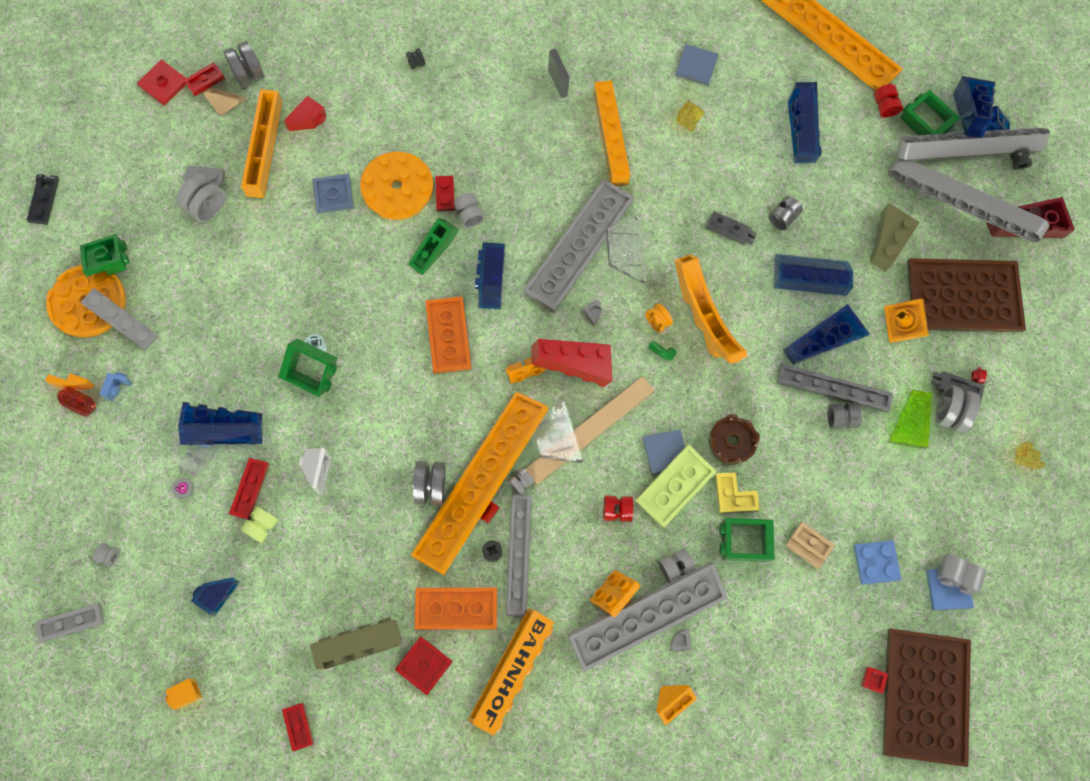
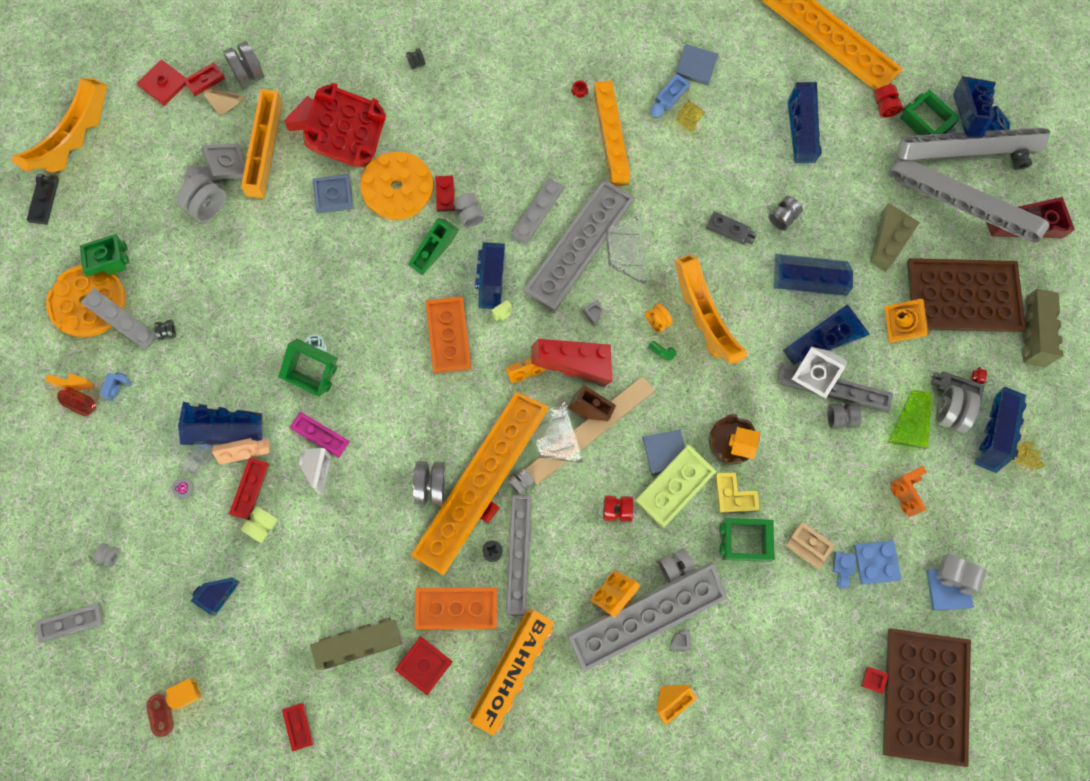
(70, 132): none -> light orange arch
(162, 714): none -> clear red plate
(165, 329): none -> pearl dark grey wheel
(224, 161): none -> light grey plate
(240, 450): none -> light nougat hinge
(319, 434): none -> dark pink tile
(343, 126): none -> red plate
(502, 311): none -> yellowish green plate
(537, 211): none -> light grey plate
(558, 73): dark grey tile -> none
(579, 85): none -> red plate
(591, 405): none -> reddish brown slope
(669, 95): none -> medium blue plate
(744, 442): none -> light orange brick
(820, 371): none -> white slope
(843, 565): none -> medium blue plate
(906, 493): none -> orange bracket
(1002, 430): none -> clear blue wedge
(1042, 328): none -> olive wedge

